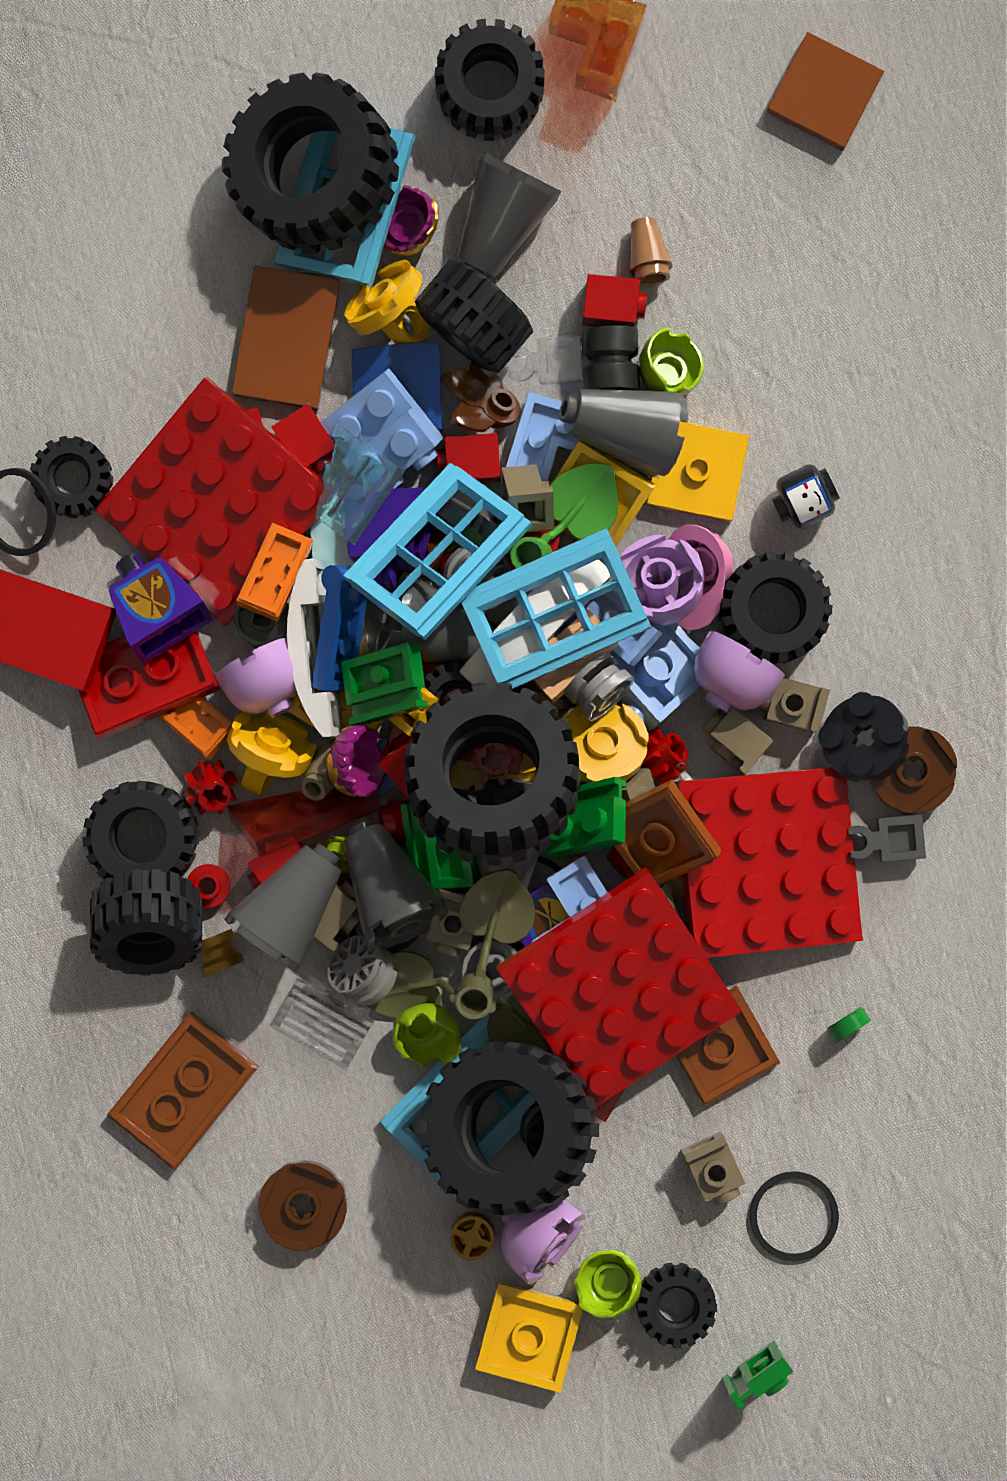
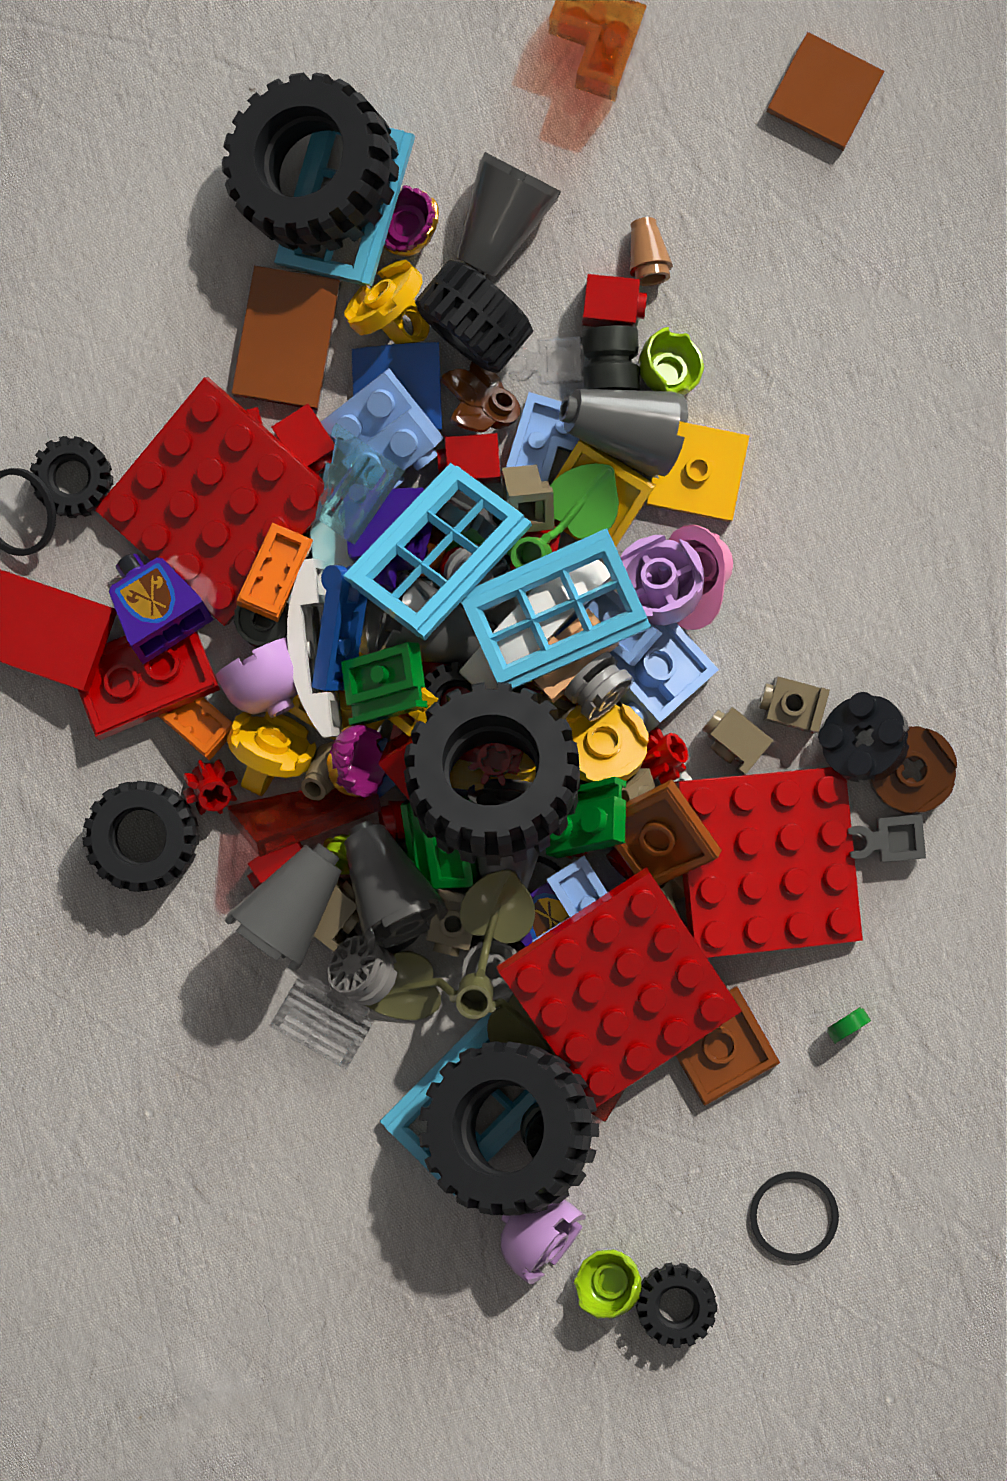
(145, 922): black tyre -> none
(182, 1090): dark orange tile -> none
(219, 953): pearl gold wheel -> none
(221, 880): red plate -> none
(279, 1214): reddish brown plate -> none
(427, 1034): lime hair -> none
(470, 1243): pearl gold wheel -> none
(482, 45): black tyre -> none
(529, 1336): yellow plate -> none
(702, 1157): dark tan brick -> none
(734, 674): lavender cylinder -> none
(759, 1374): green plate -> none
(805, 496): head -> none
(805, 585): black tyre -> none

